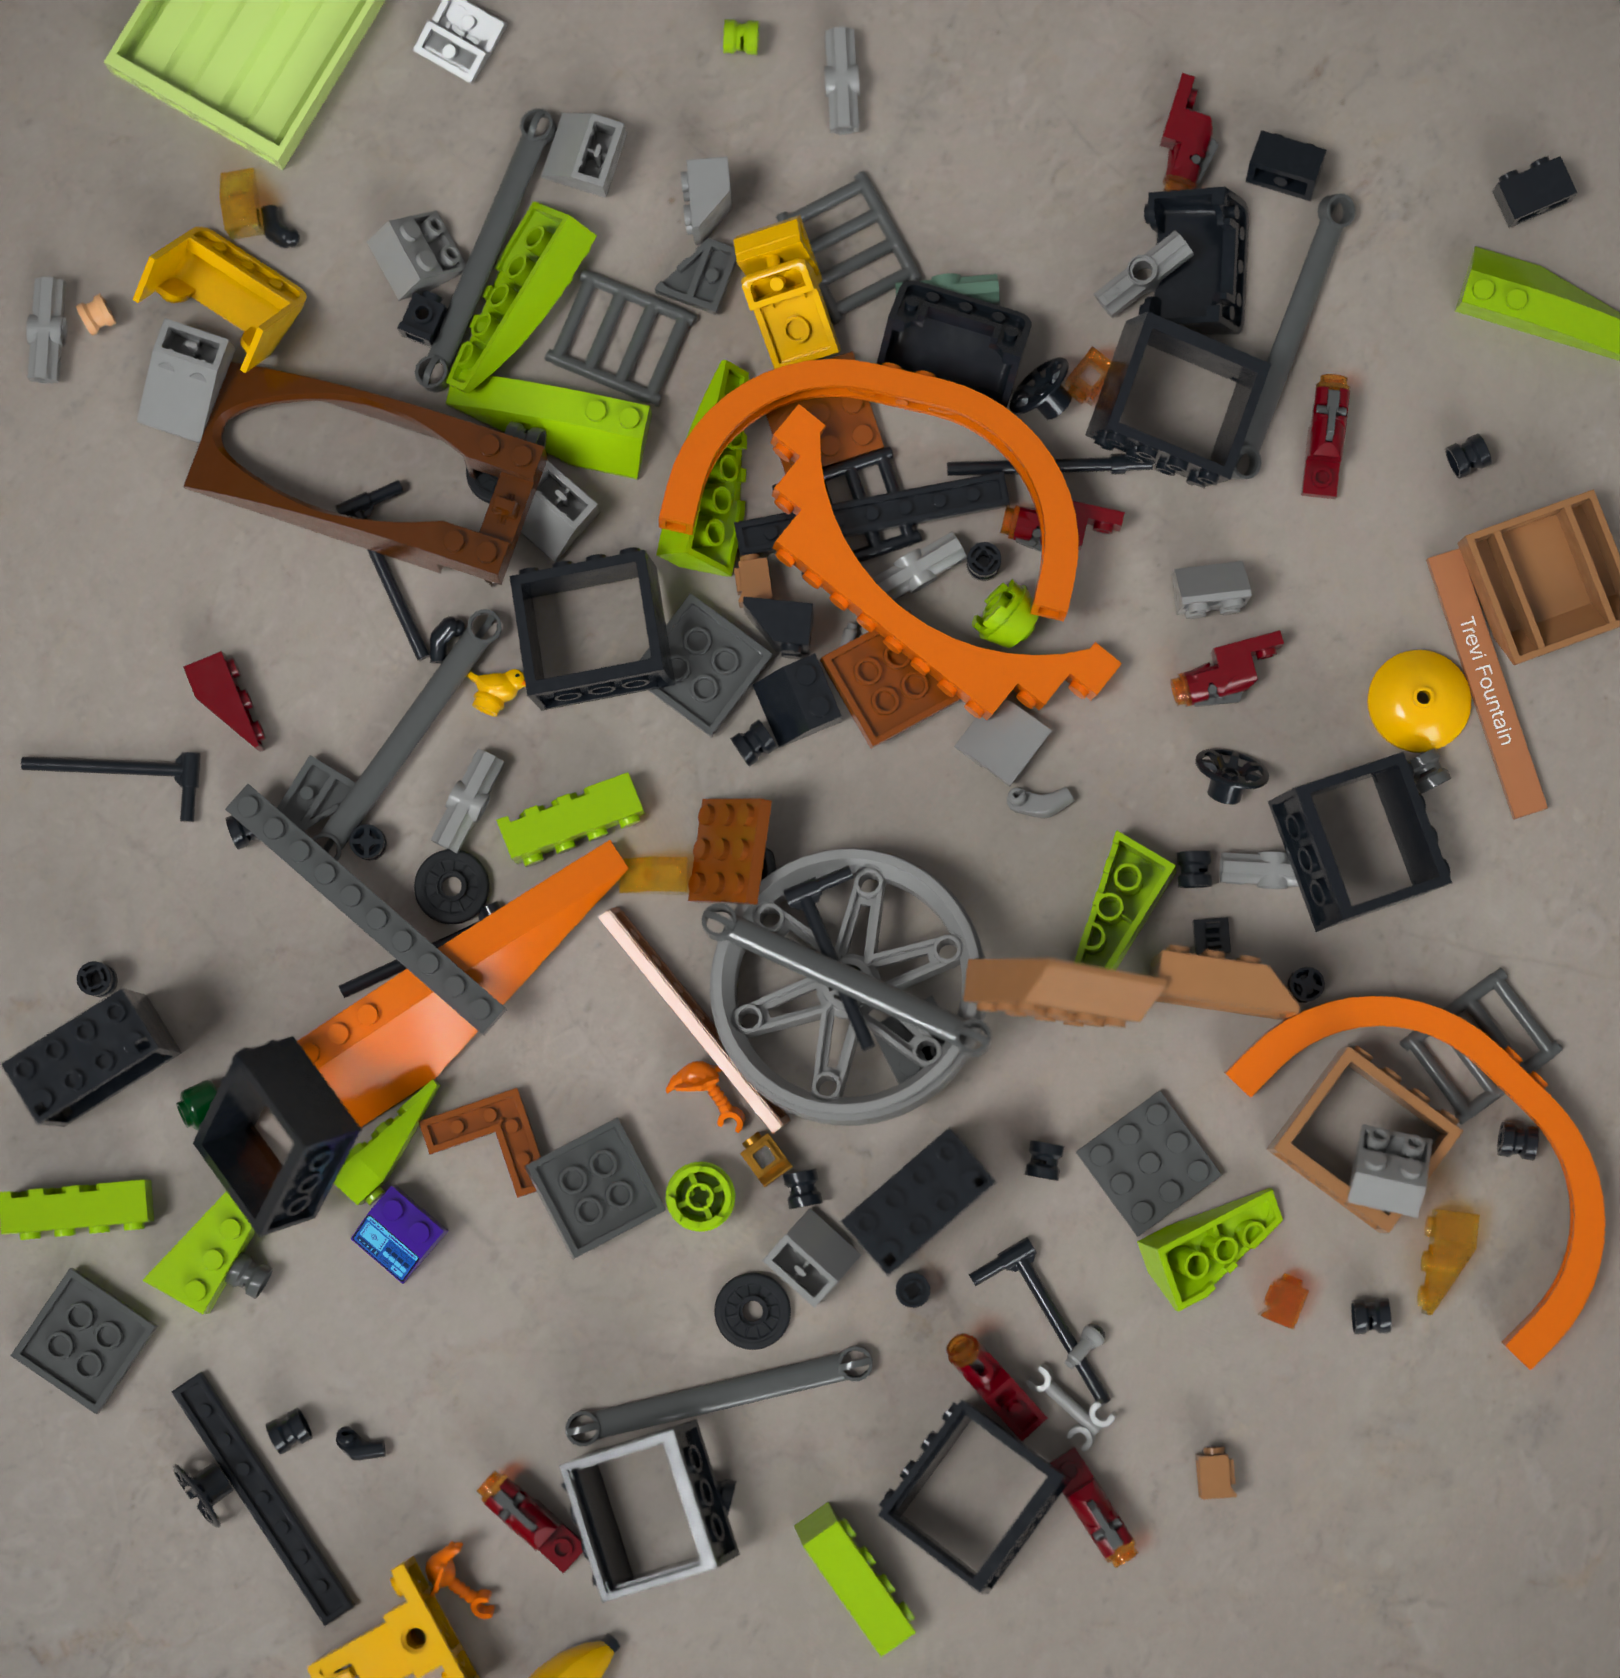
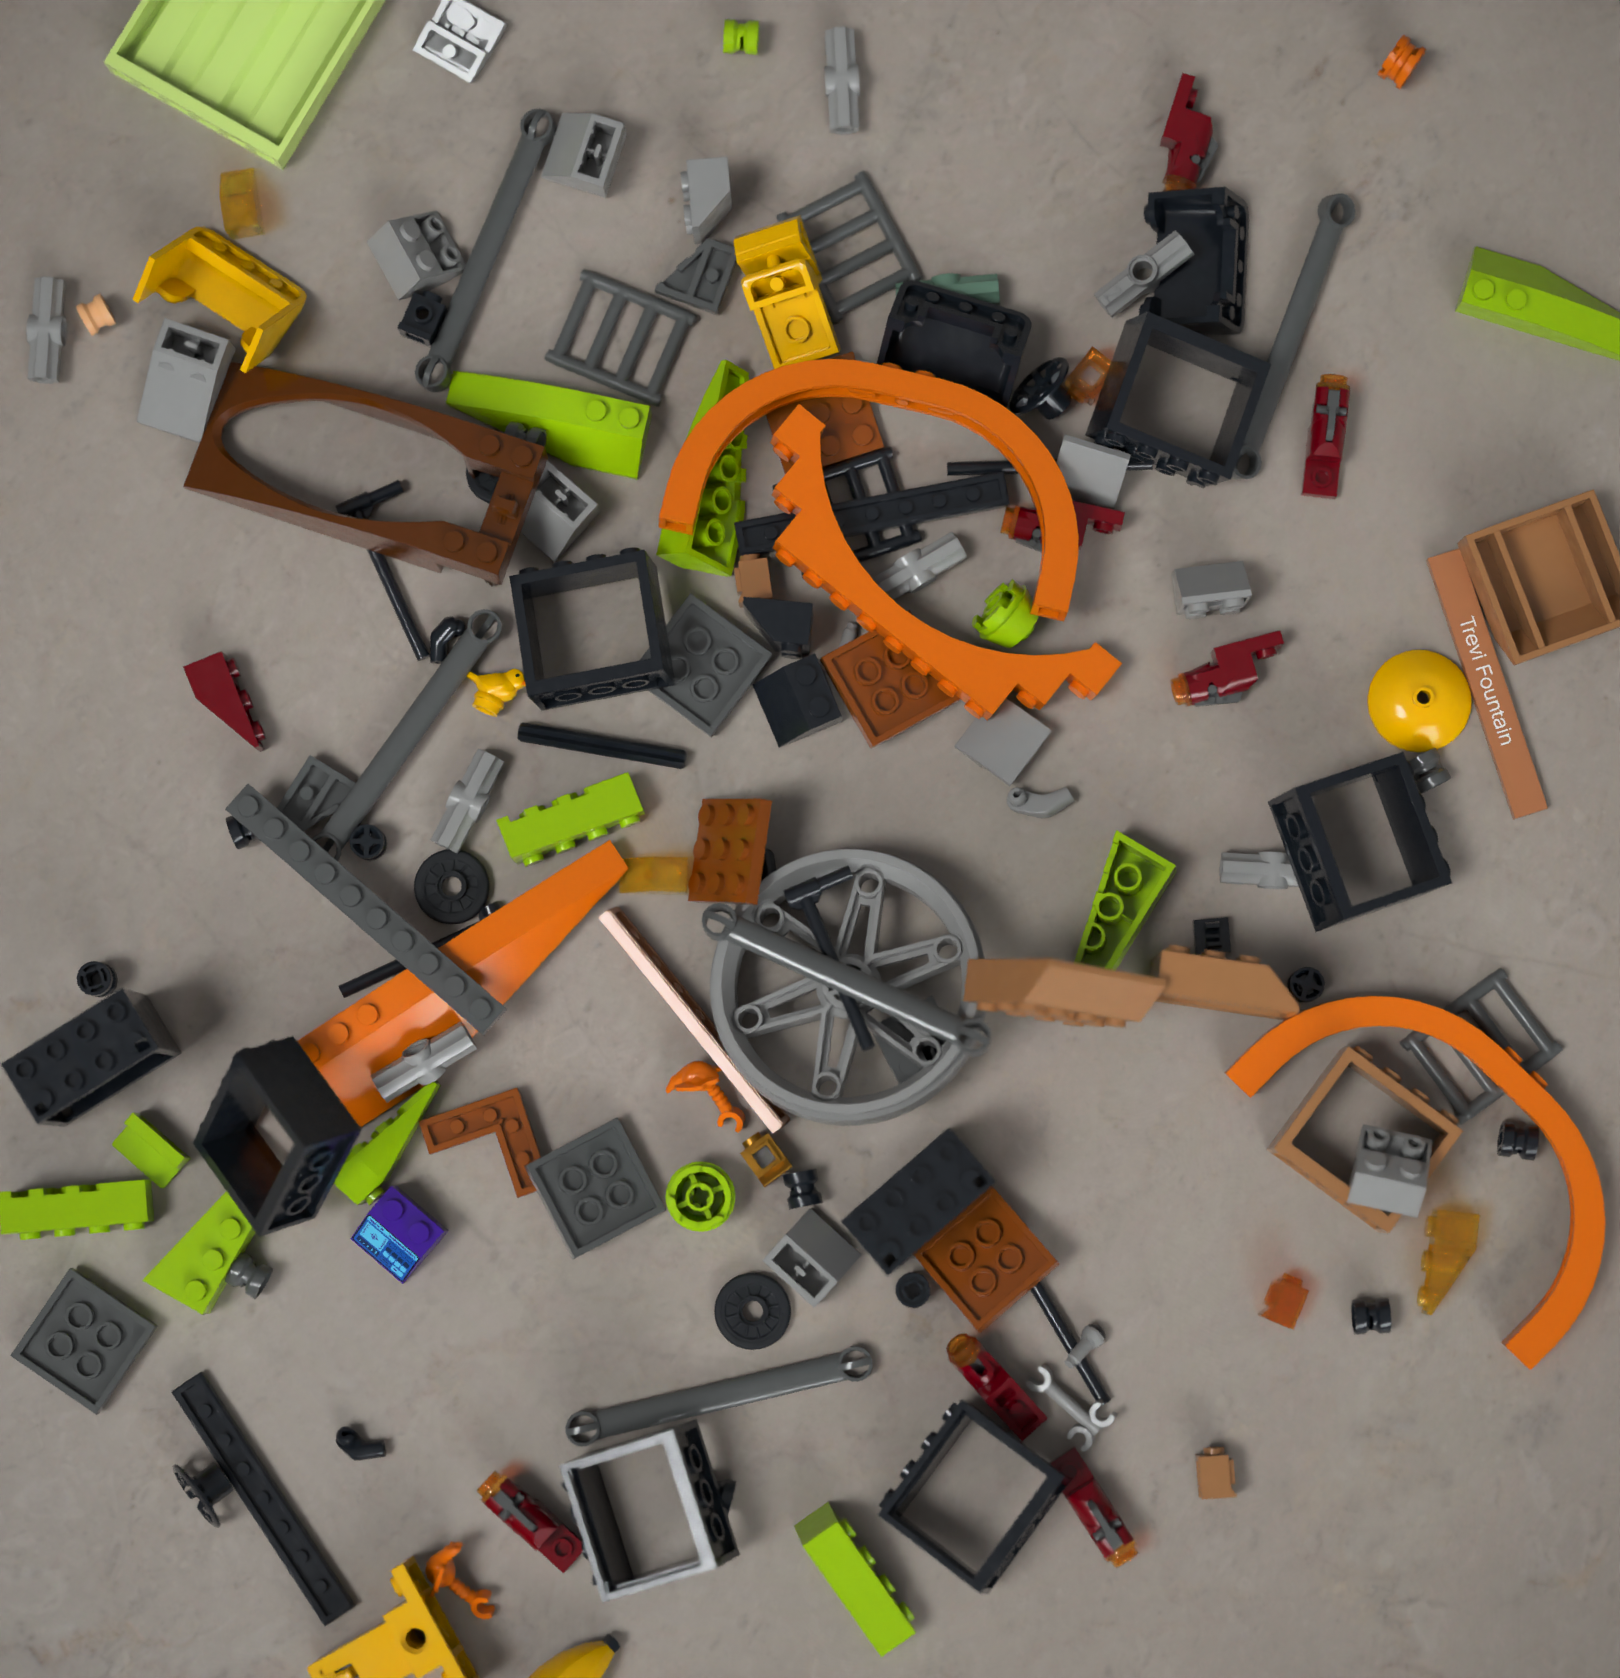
(150, 1150): none -> lime panel
(185, 770): black bar -> none
(196, 1102): dark green head -> none
(277, 232): black arm -> none
(289, 1430): black wheel -> none
(423, 1062): none -> light grey piece
(529, 282): lime wedge -> none
(602, 745): none -> black axle
(753, 743): black wheel -> none
(983, 568): black wheel -> none
(986, 1259): none -> dark orange plate
(1044, 1152): black wheel -> none
(1092, 471): none -> light grey slope
(1148, 1163): dark grey plate -> none
(1194, 869): black wheel -> none
(1200, 1250): lime wedge -> none
(1229, 779): black wheel -> none
(1285, 165): black brick -> none
(1401, 61): none -> orange wheel
(1468, 455): black wheel -> none
(1534, 190): black brick -> none

